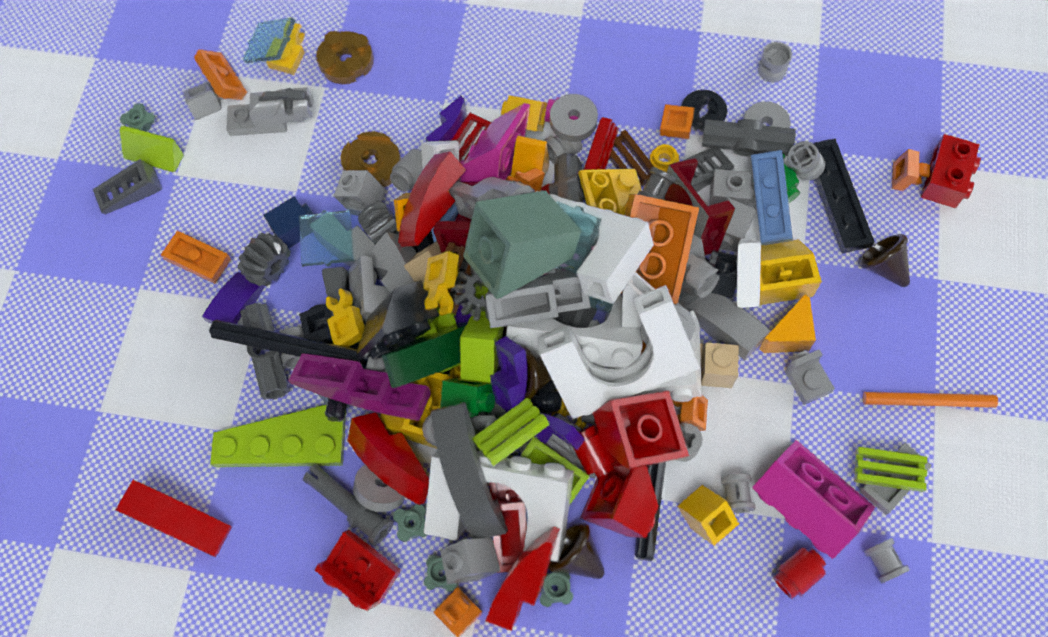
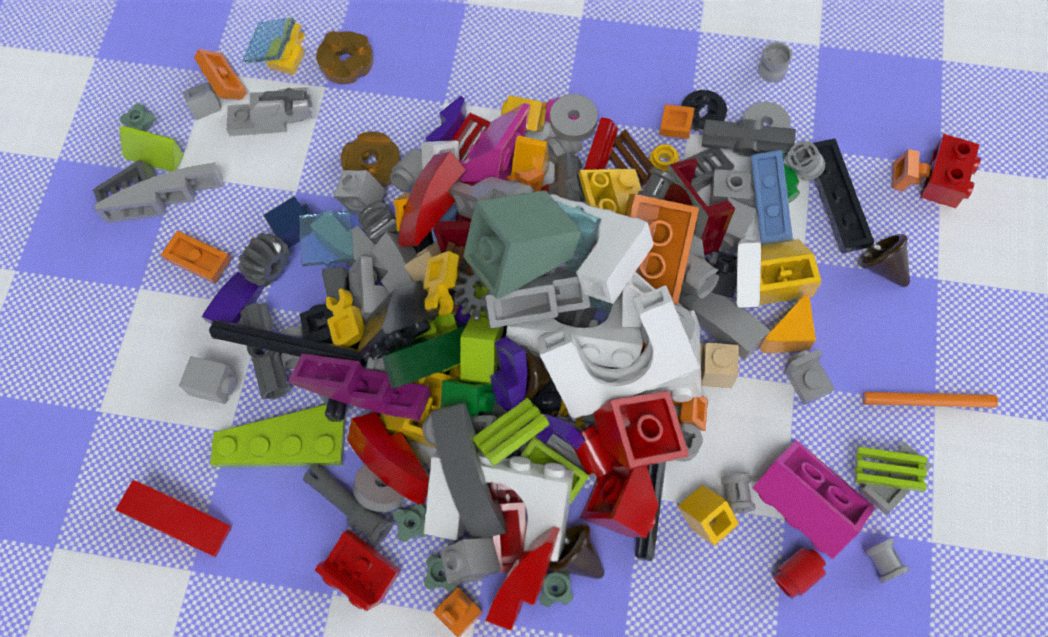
(151, 195): none -> light grey slope
(208, 380): none -> light grey brick

